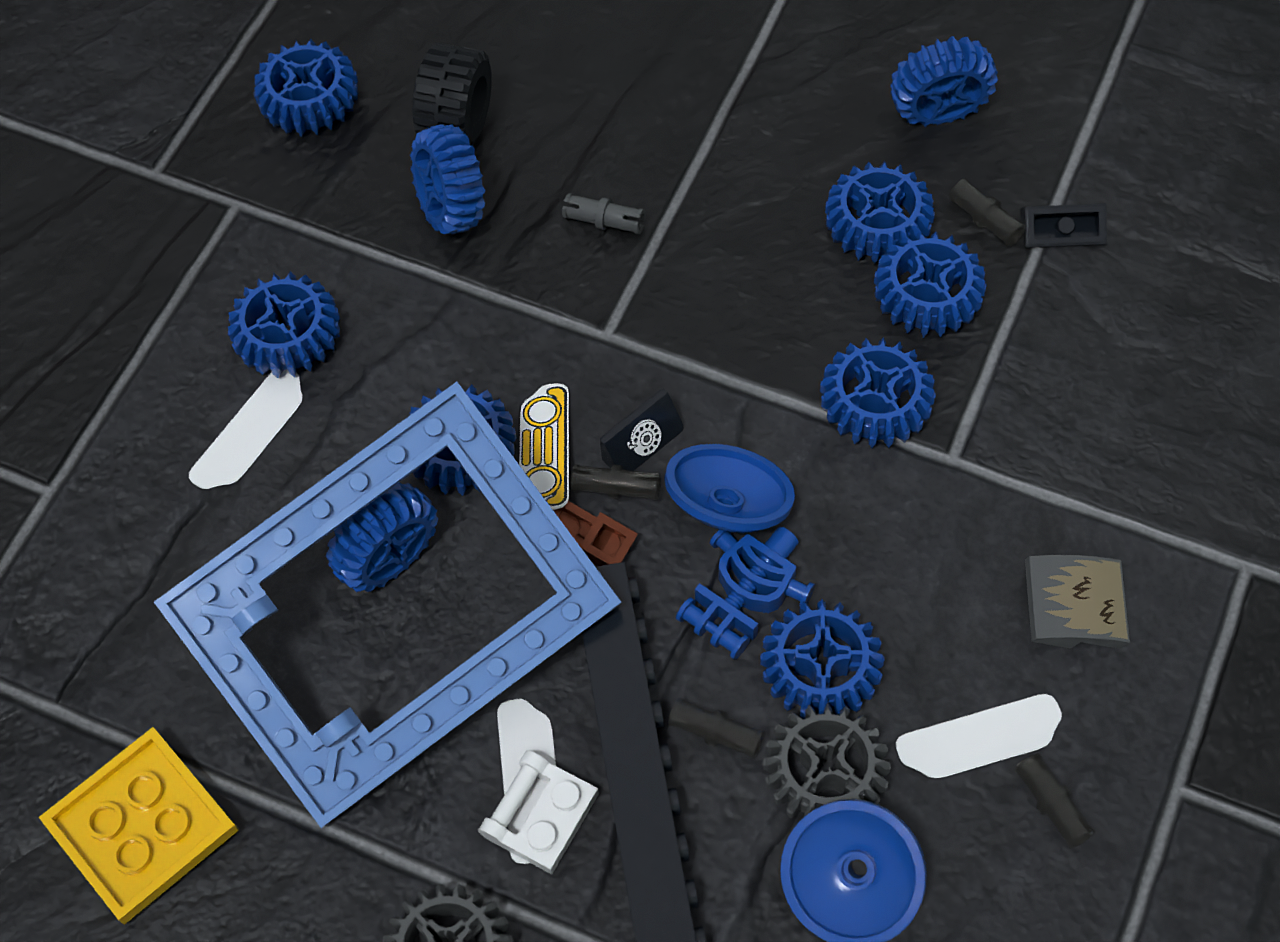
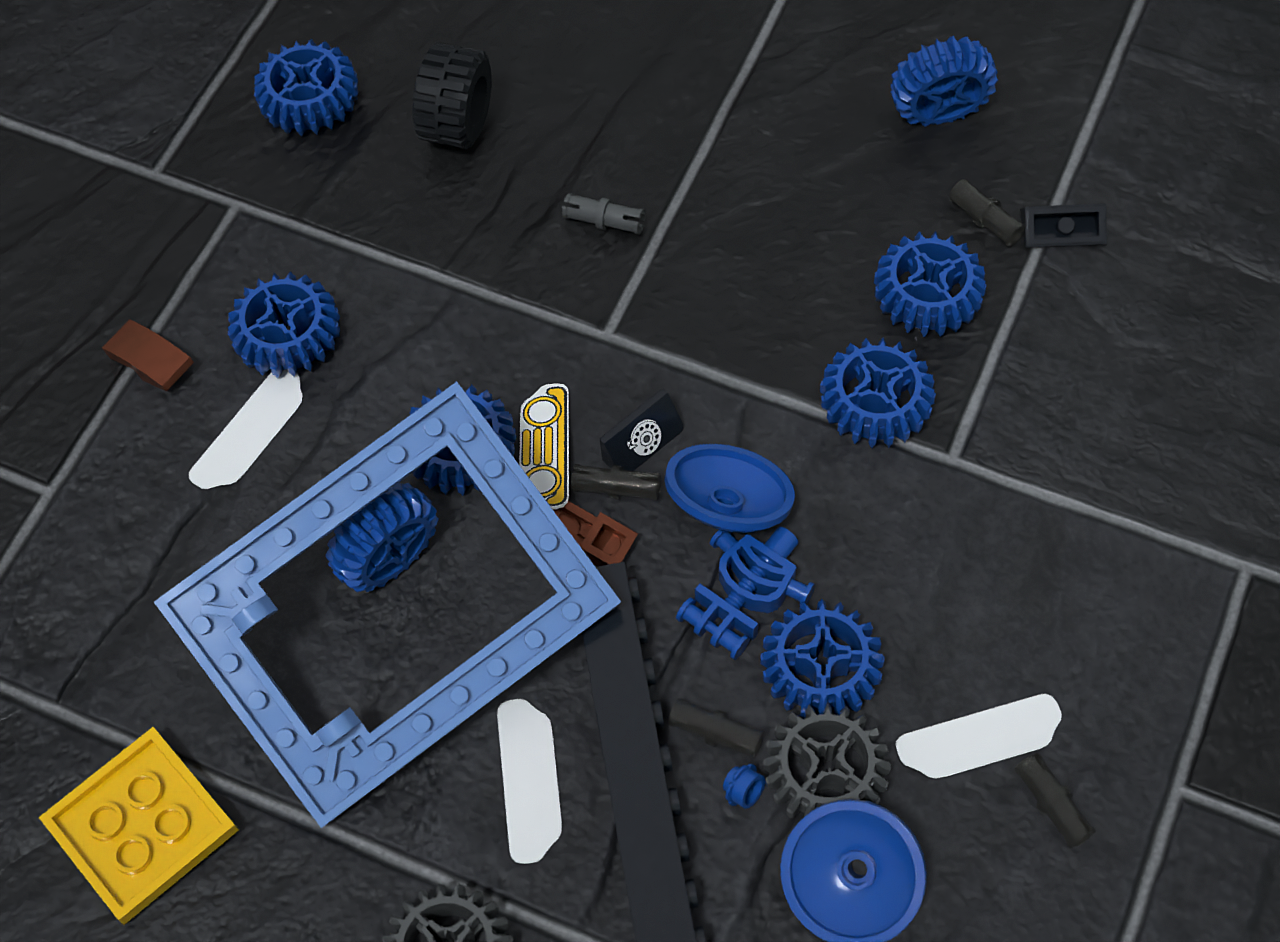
(148, 354): none -> copper slope
(447, 179): blue gear -> none
(551, 821): white plate -> none
(743, 786): none -> blue plate
(877, 198): blue gear -> none
(1076, 601): slope -> none

